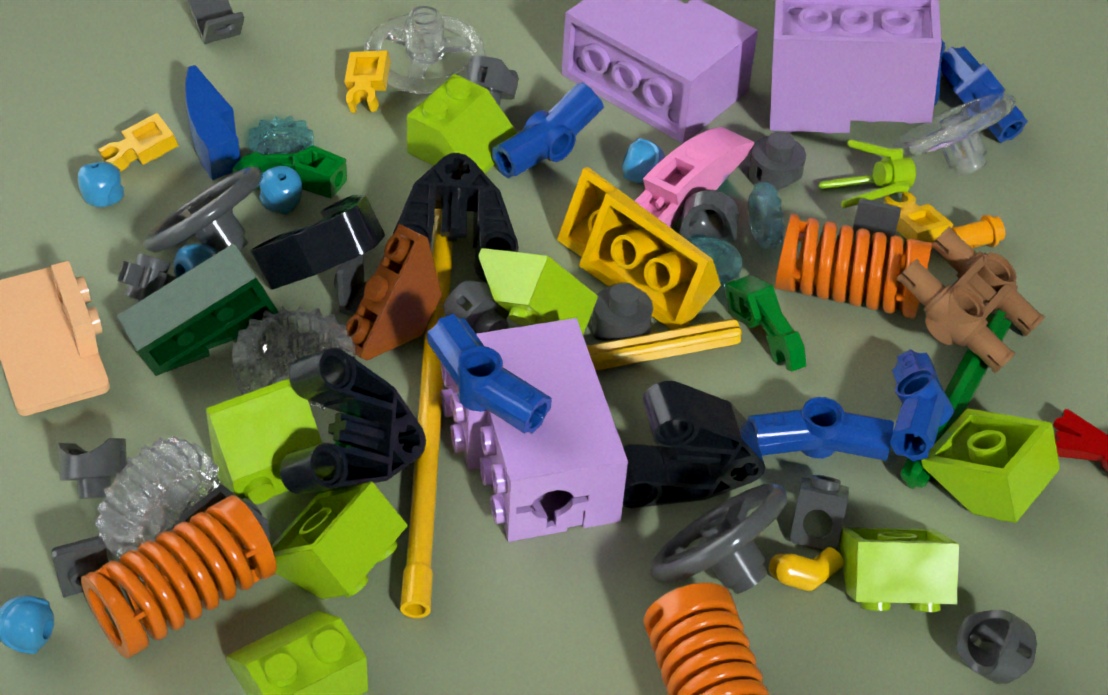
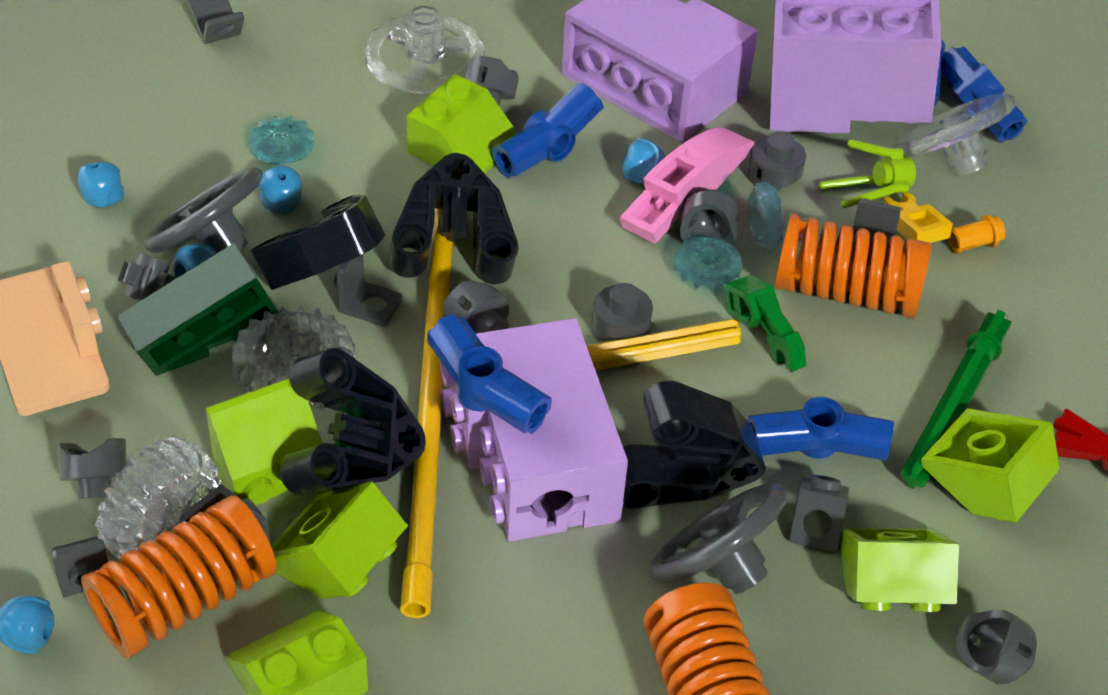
(142, 141): yellow plate -> none
(211, 125): blue slope -> none
(318, 169): green piece -> none
(364, 75): yellow plate -> none
(397, 297): dark orange slope -> none
(536, 288): lime slope -> none
(634, 247): yellow slope -> none
(805, 572): yellow arm -> none
(922, 406): blue piece -> none
(960, 311): medium nougat piece -> none

